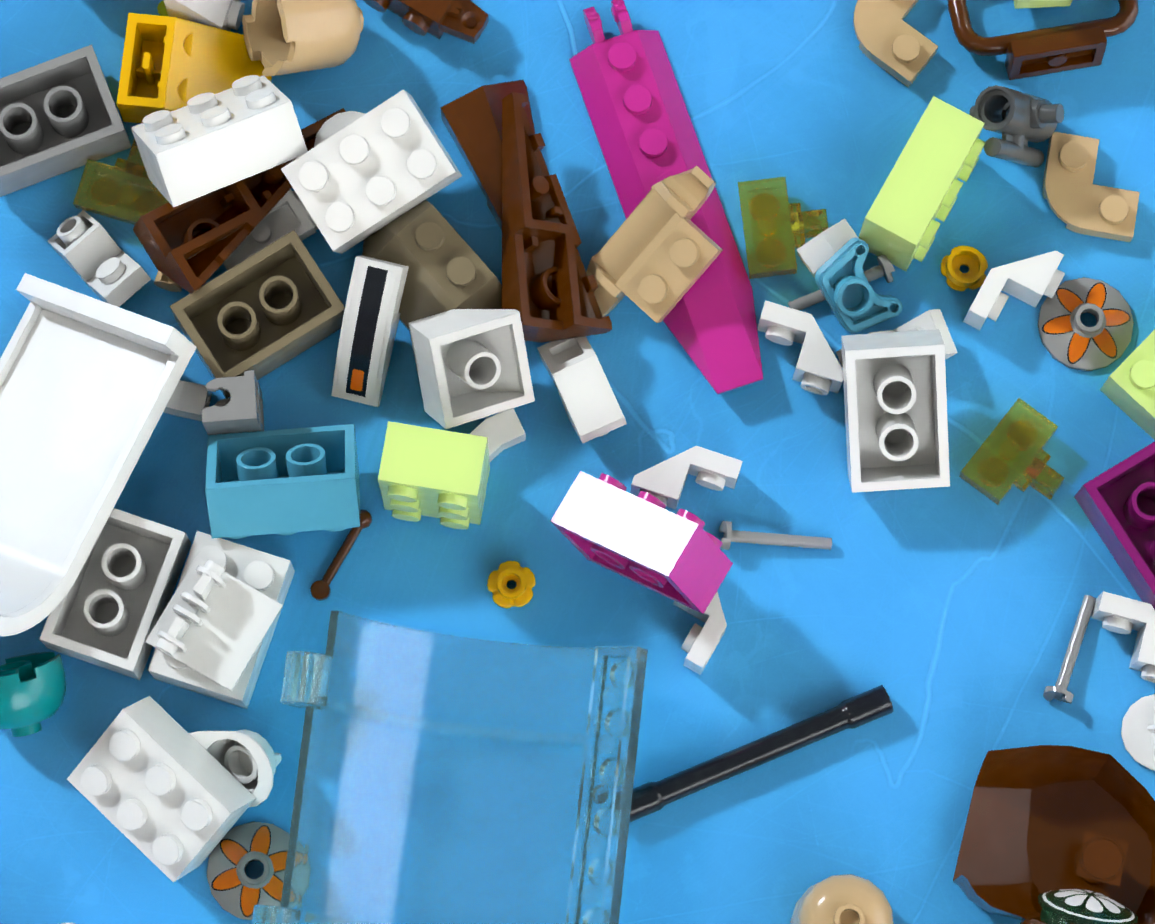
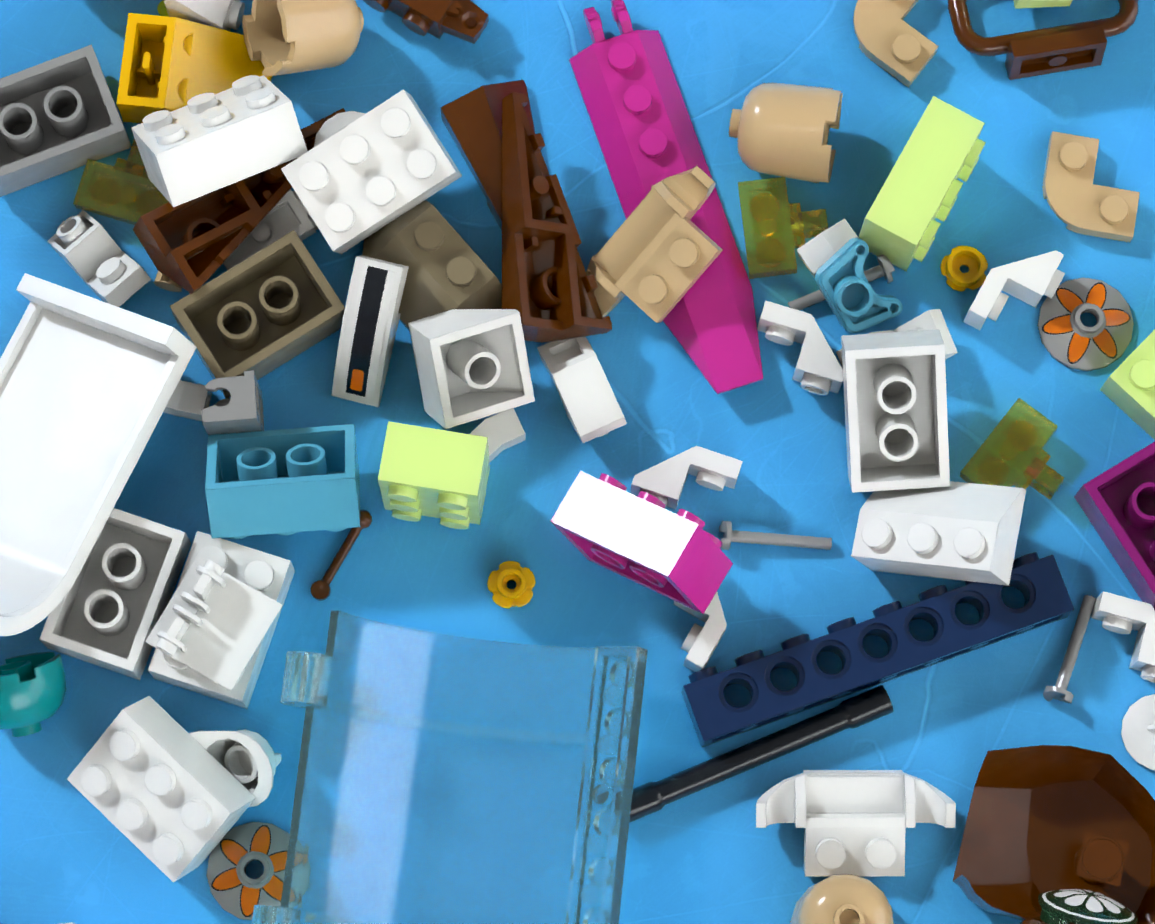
(717, 720): none -> dark blue brick
(787, 130): none -> tan cylinder
(854, 817): none -> white plate
(942, 532): none -> white slope
(1019, 120): dark grey pin -> none

